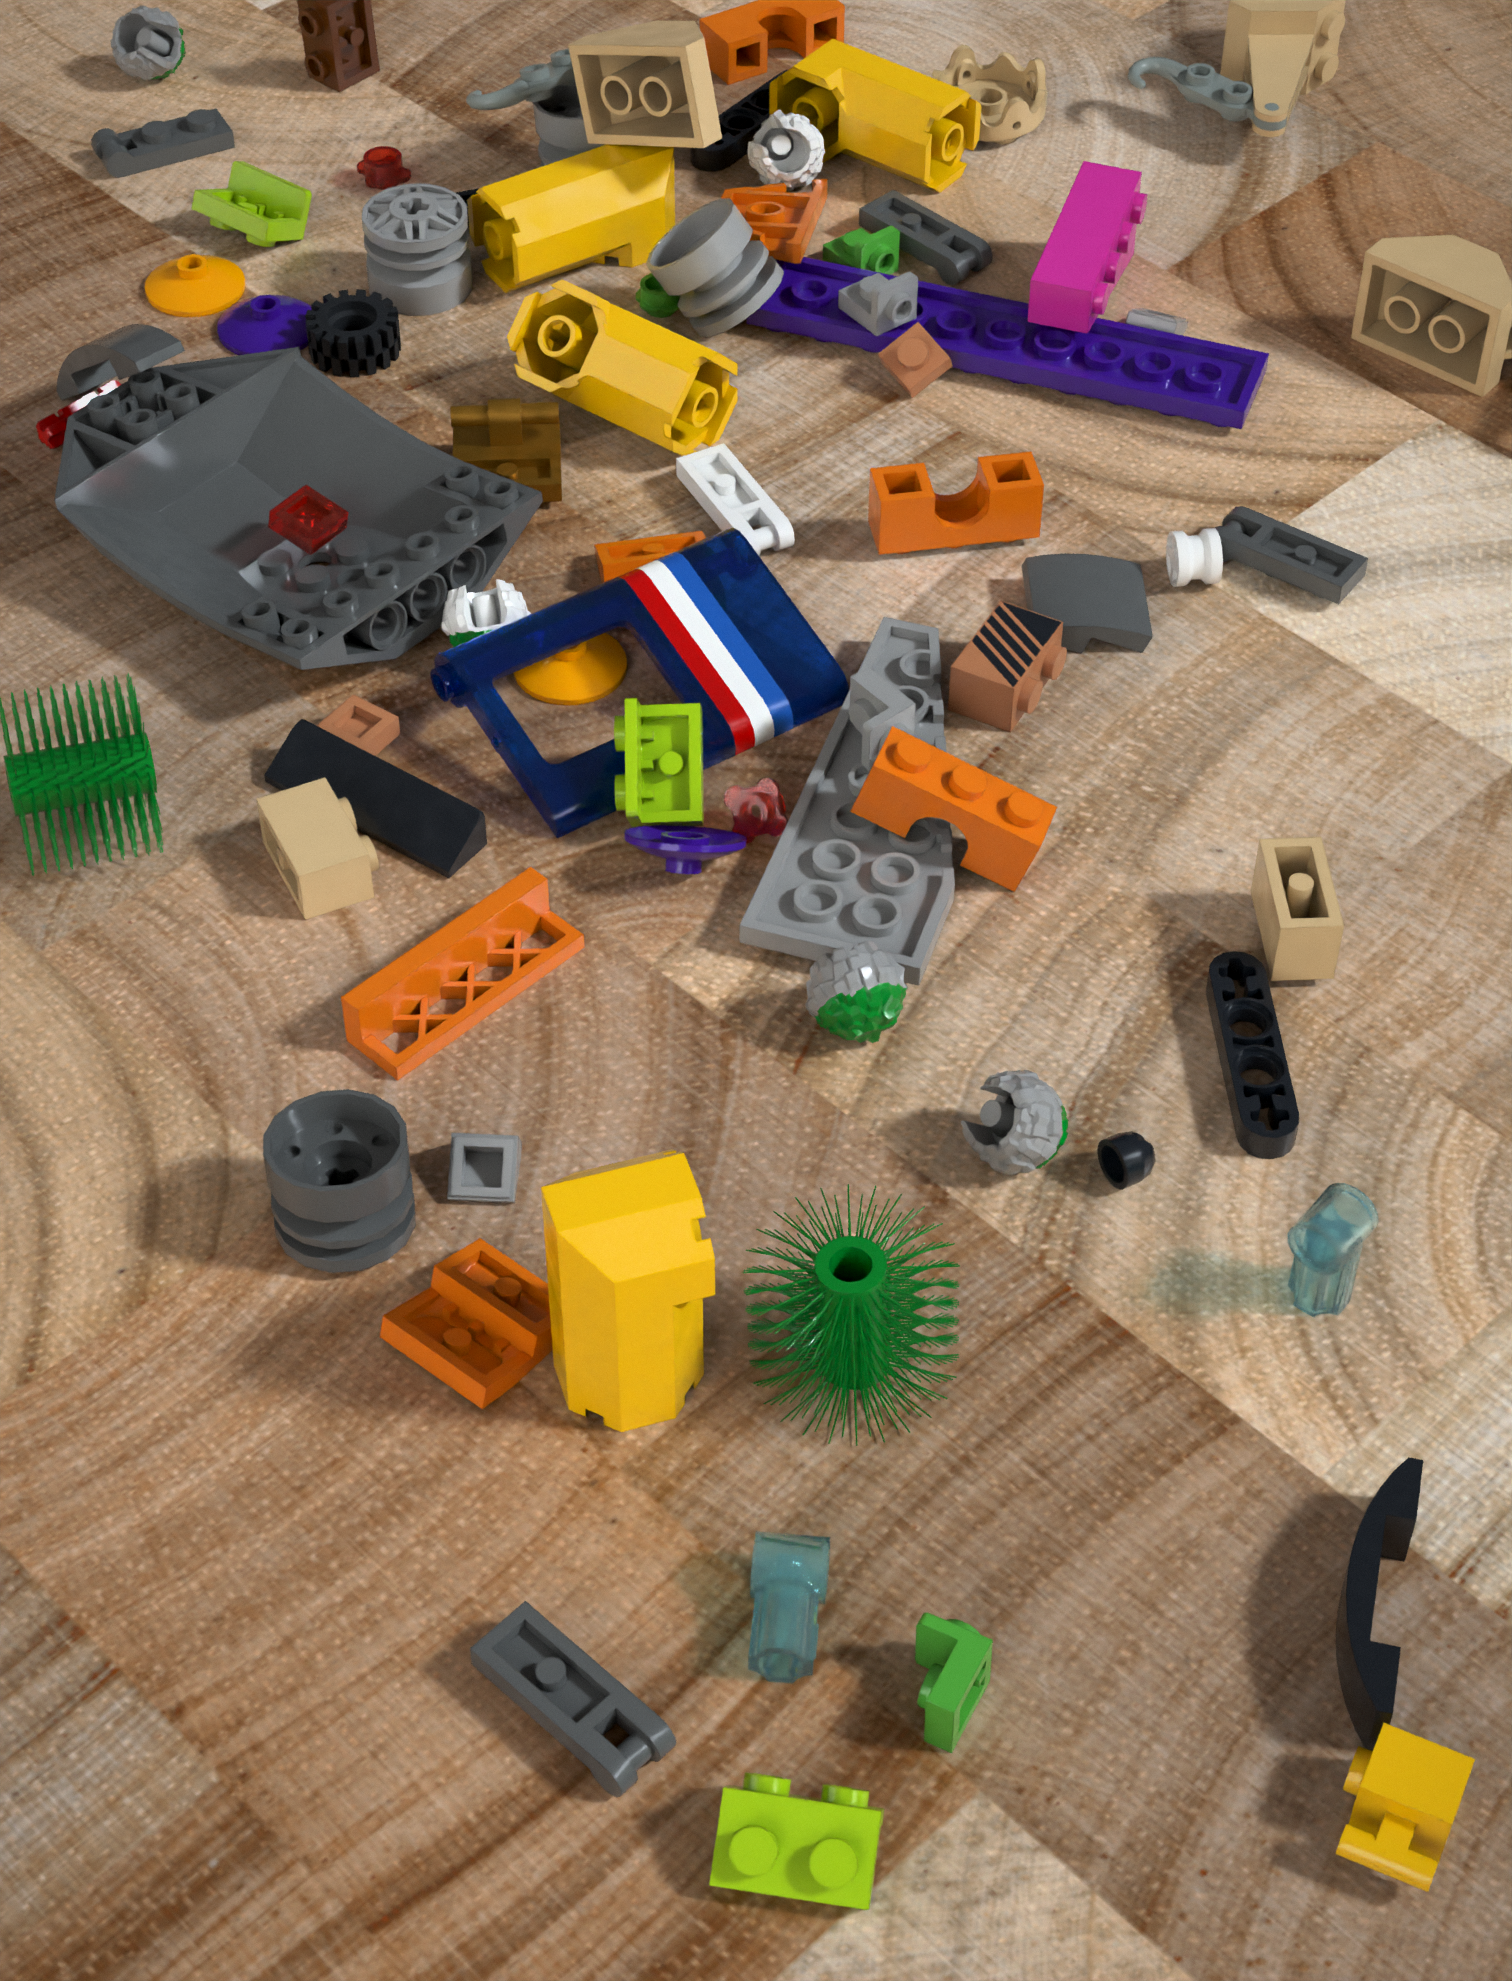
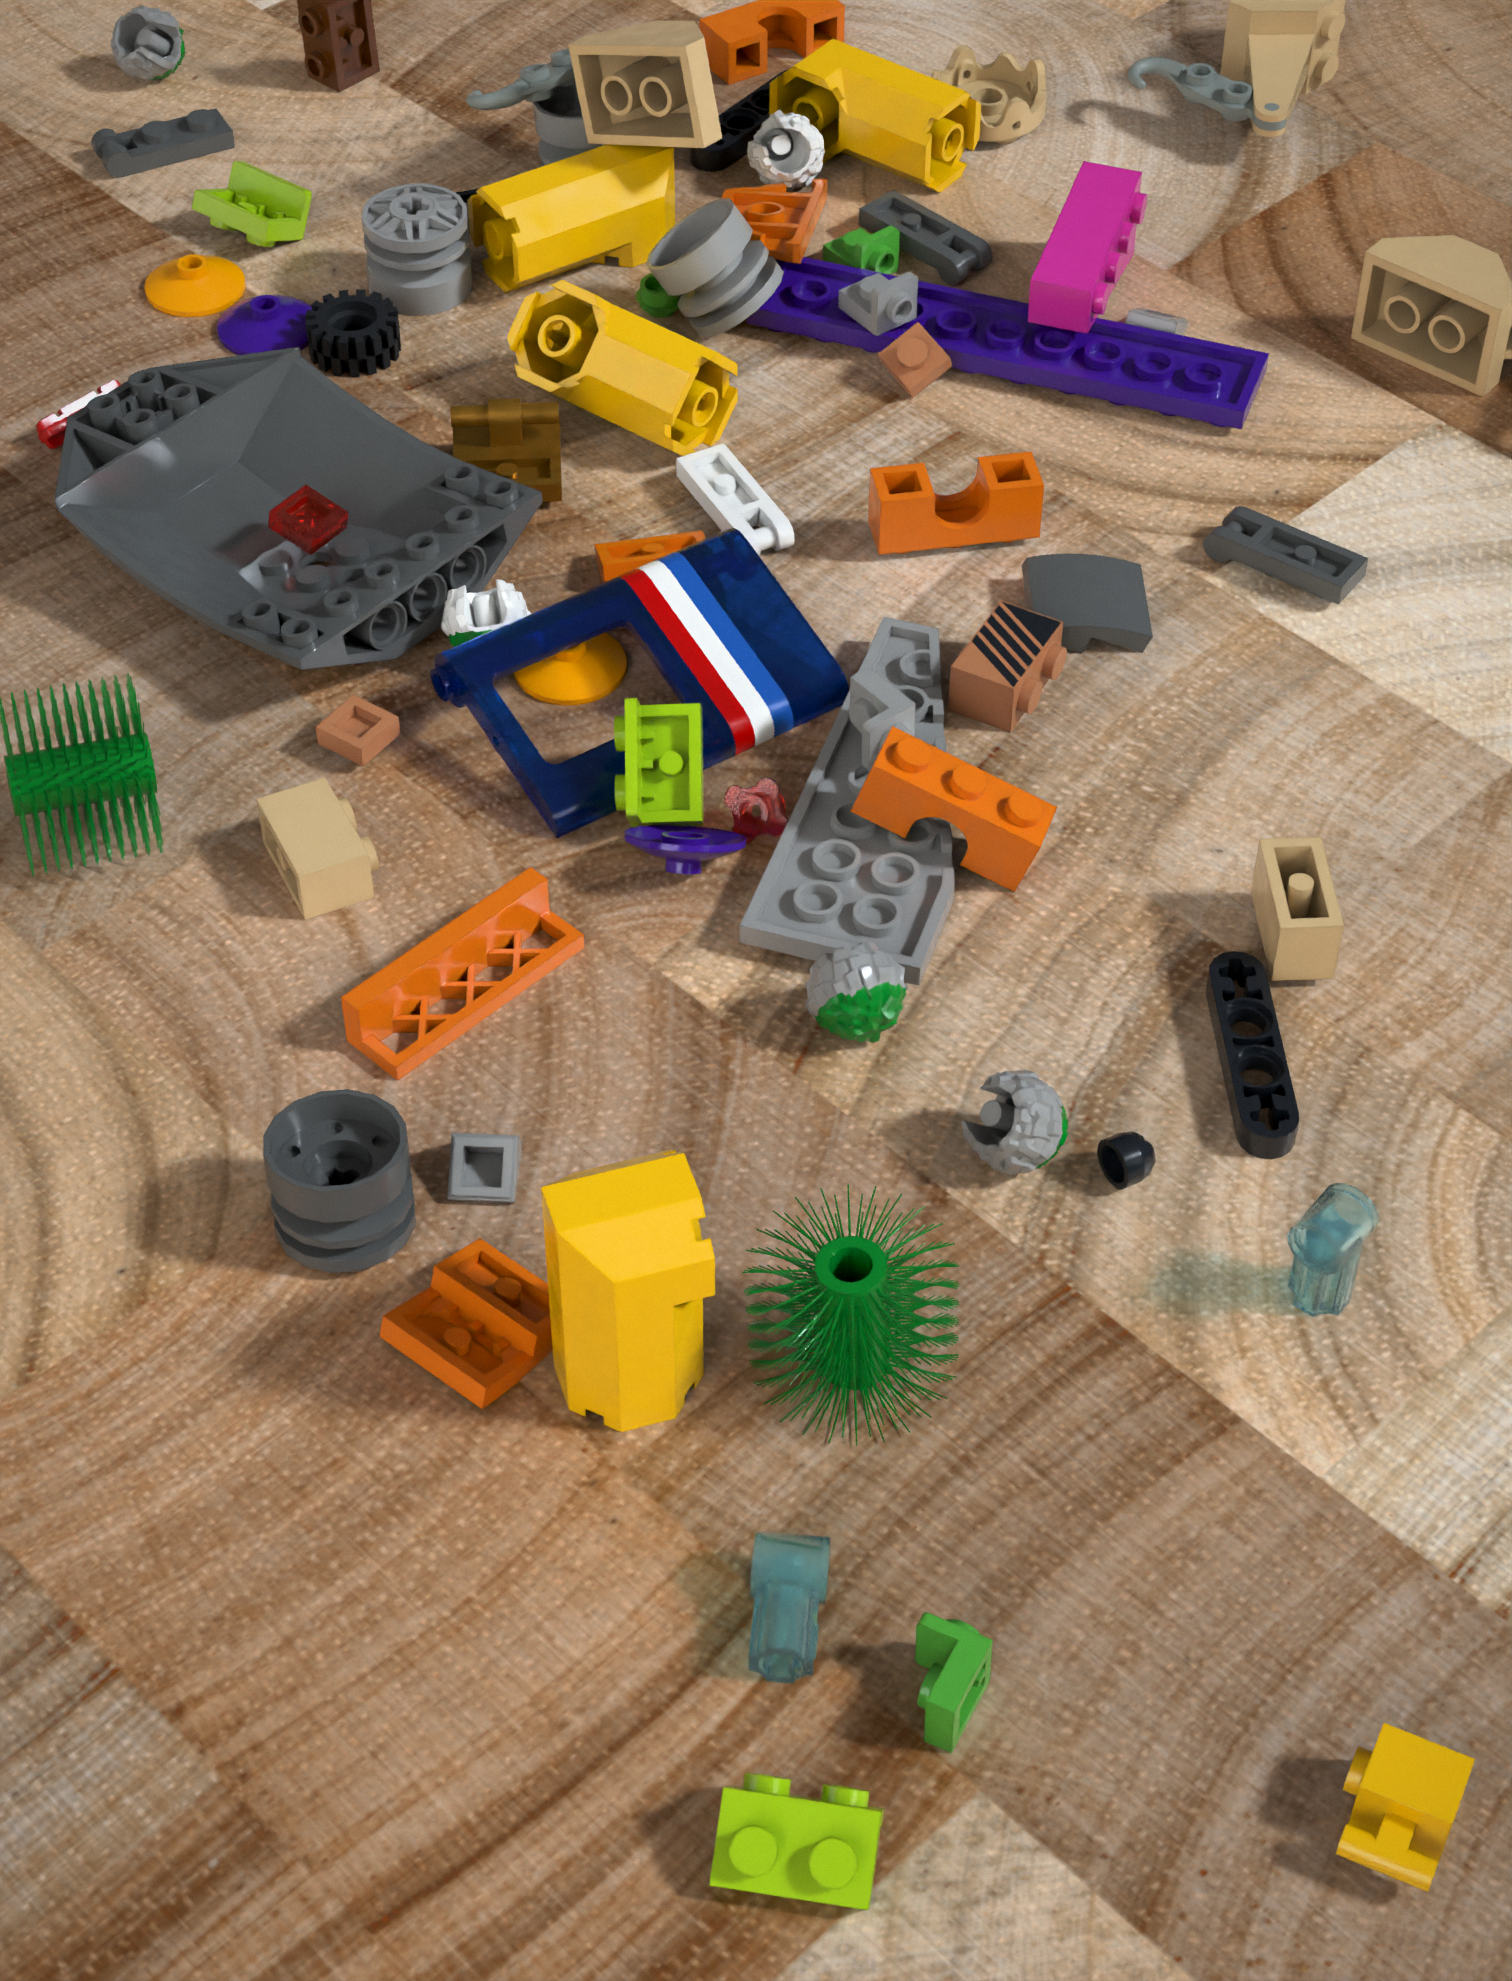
(115, 354): dark grey slope -> none
(383, 168): clear red plate -> none
(384, 799): black slope -> none
(572, 1697): dark grey plate -> none
(1194, 557): white wheel -> none
(1367, 1667): black slope -> none

